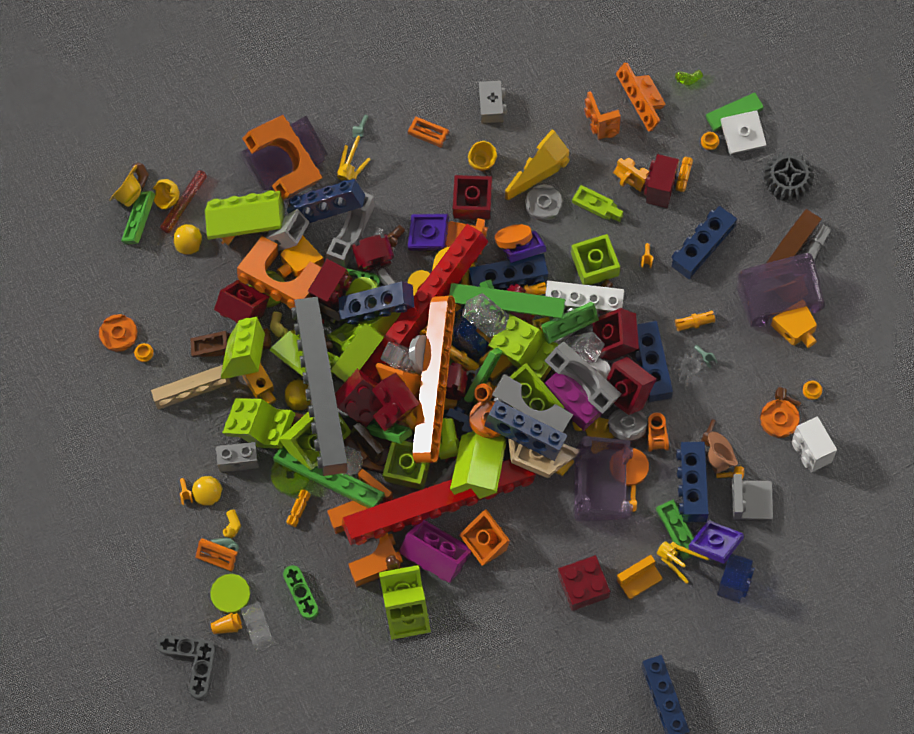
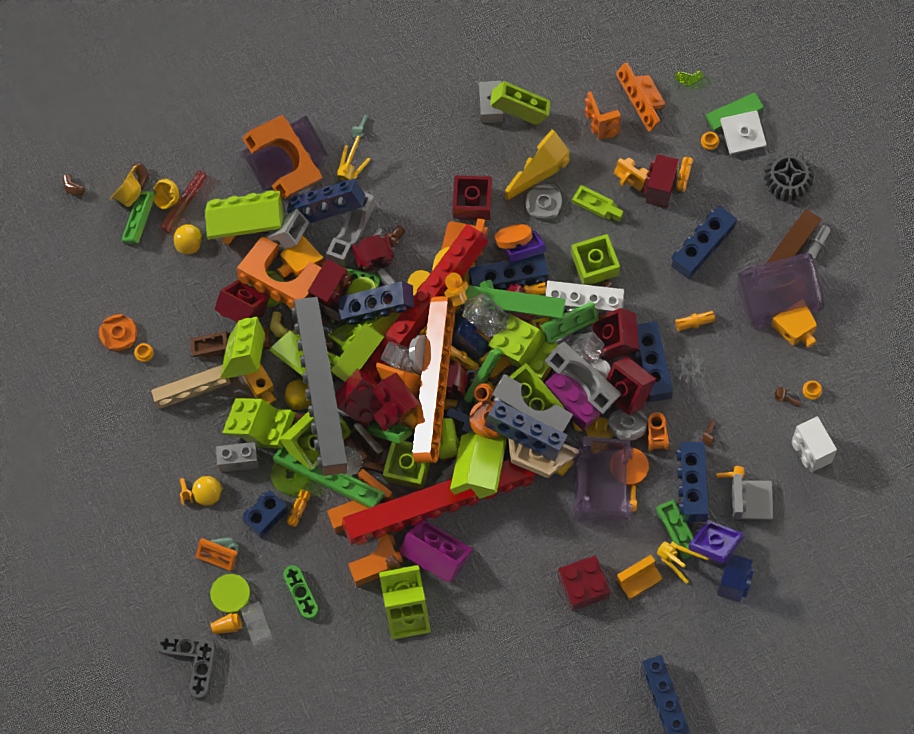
(72, 188): none -> reddish brown arm
(234, 525): yellow arm -> none
(269, 516): none -> dark blue brick
(425, 137): orange tile -> none
(428, 232): dark purple plate -> none
(456, 289): none -> light orange hips
(482, 156): yellow hair -> none
(485, 538): orange slope -> none
(520, 103): none -> lime brick
(647, 258): light orange hand -> none
(707, 357): sand green hand -> none
(720, 453): nougat piece -> none
(779, 418): orange tile -> none

